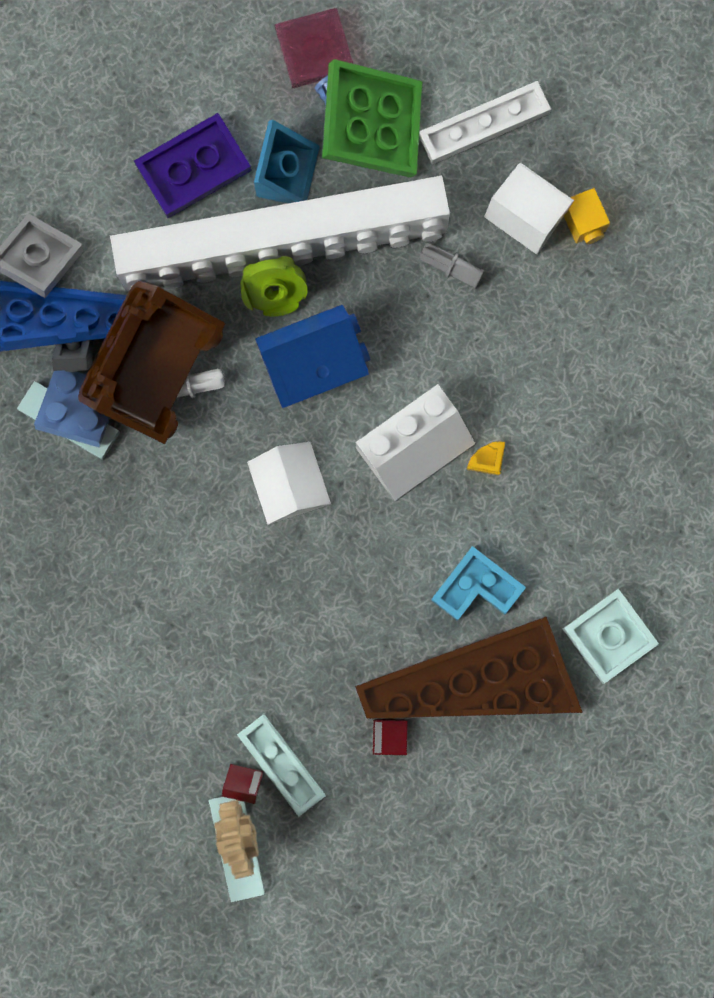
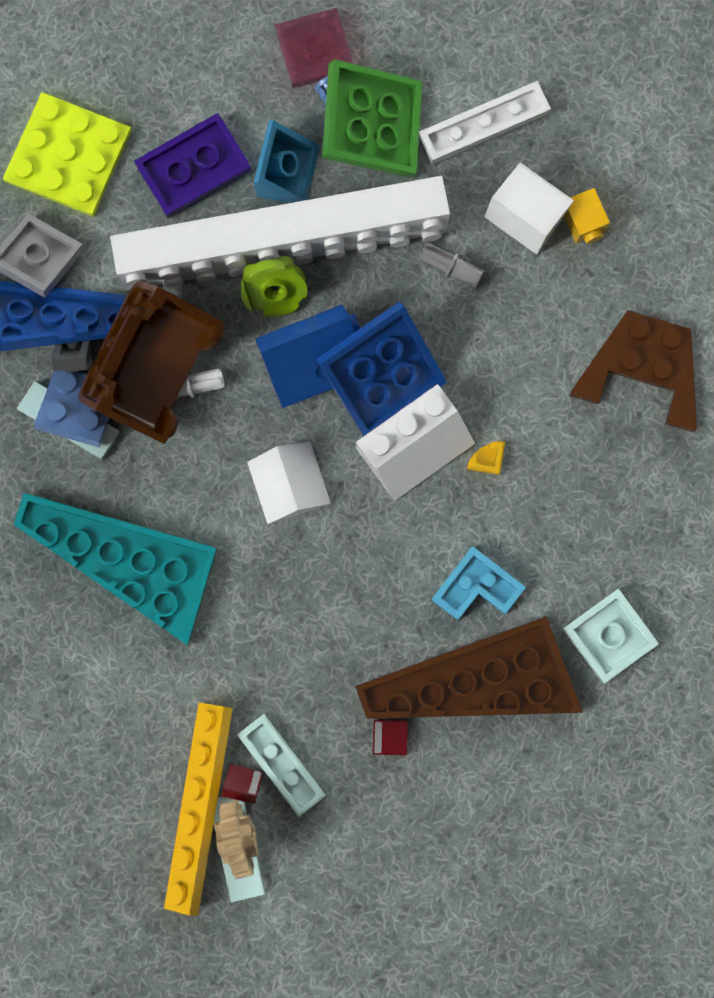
(67, 154): none -> neon yellow plate
(139, 565): none -> teal wing
(198, 809): none -> yellow plate
(381, 368): none -> blue plate
(648, 353): none -> reddish brown wing

